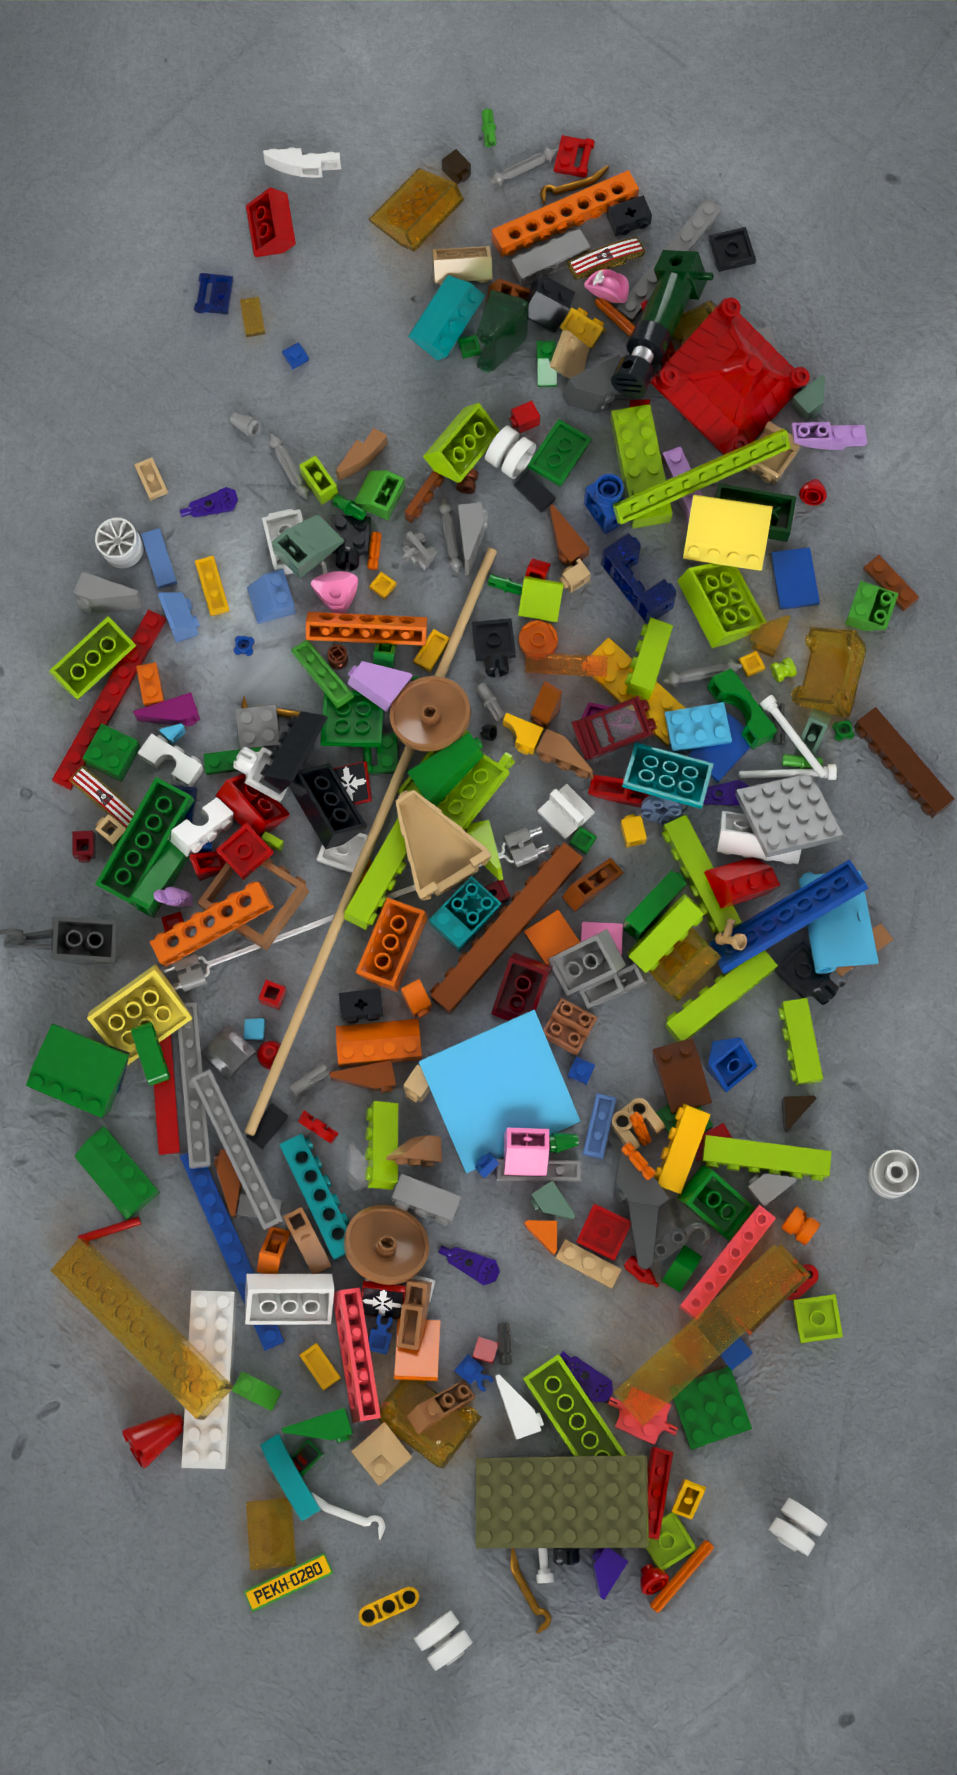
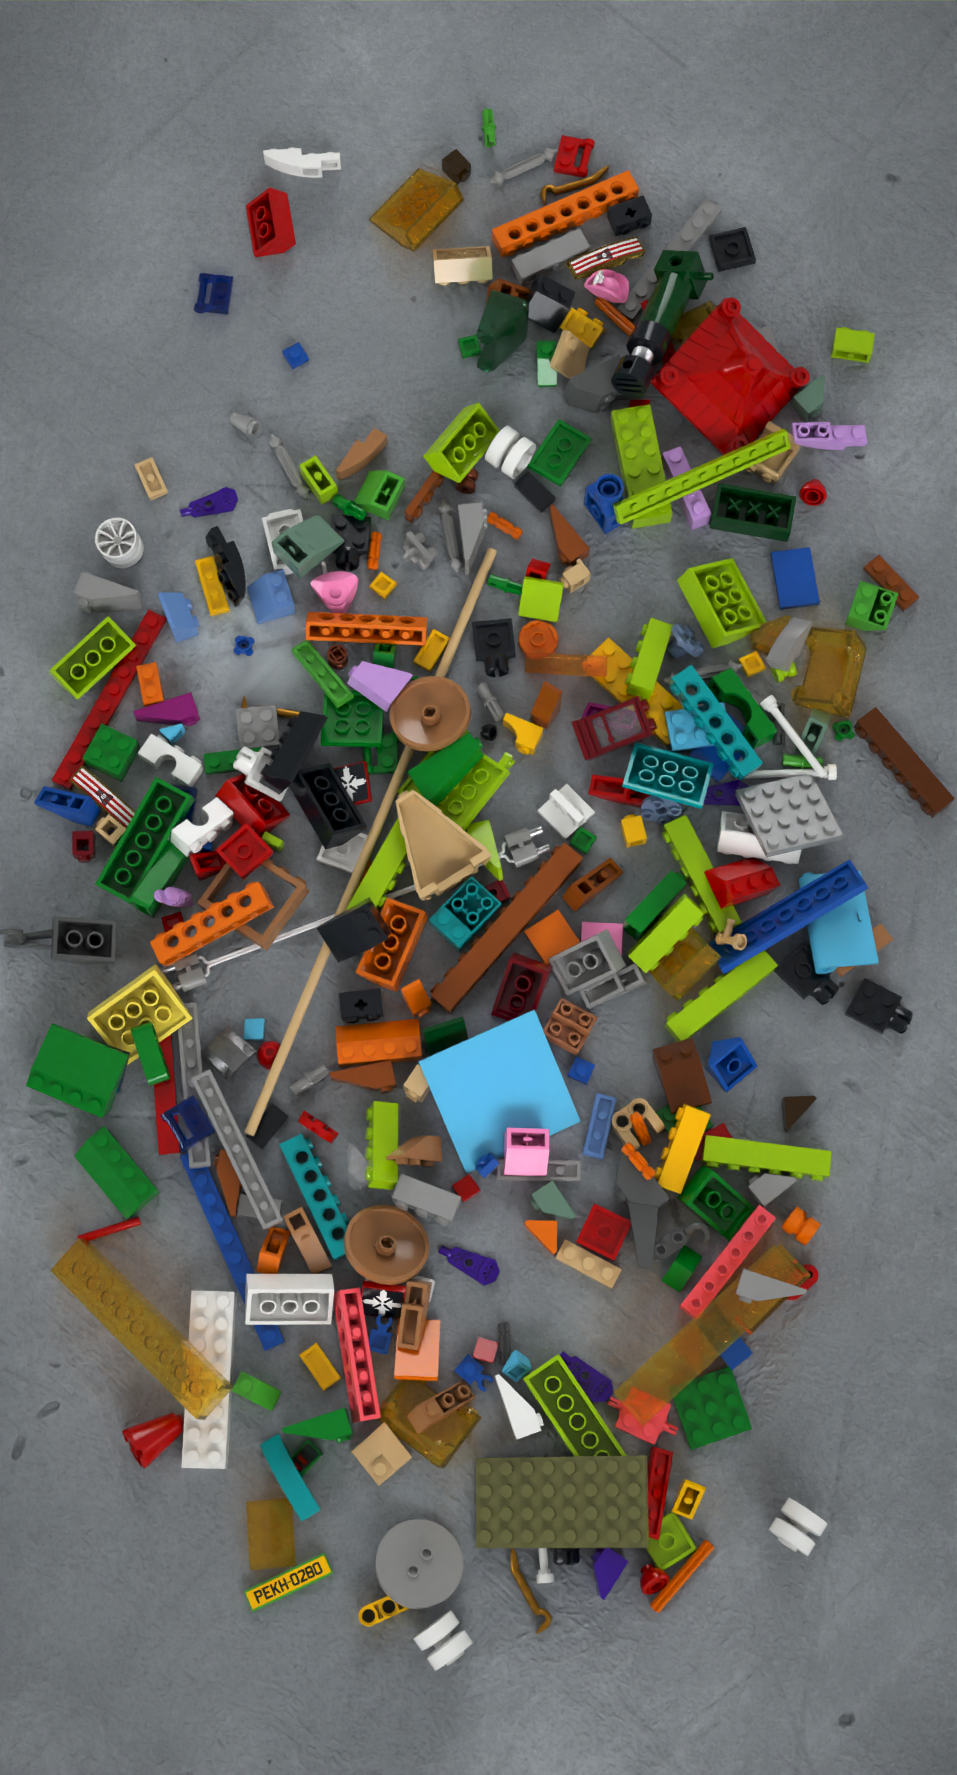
(72, 806): none -> blue slope
(159, 558): medium blue tile -> none
(194, 1120): none -> clear blue plate
(232, 570): none -> black slope
(252, 316): clear yellow tile -> none
(272, 995): red brick -> none
(347, 1515): white piece -> none
(354, 930): none -> black slope
(418, 1564): none -> light grey plate
(444, 1035): none -> dark green slope
(446, 316): teal slope -> none
(466, 1188): none -> red slope
(504, 525): none -> orange axle
(517, 1366): none -> medium azure slope
(524, 417): red brick -> none
(559, 750): medium nougat slope -> none
(562, 1141): green cone -> none
(617, 562): clear blue plate -> none
(643, 1276): red piece -> none
(684, 642): none -> sand blue plate
(703, 695): none -> teal brick
(727, 532): light yellow slope -> none
(760, 1287): none -> light grey slope
(789, 644): none -> light grey slope
(801, 1042): lime brick -> none
(817, 1318): lime plate -> none
(852, 344): none -> lime brick
(879, 1008): none -> black plate
(893, 1174): white wheel -> none

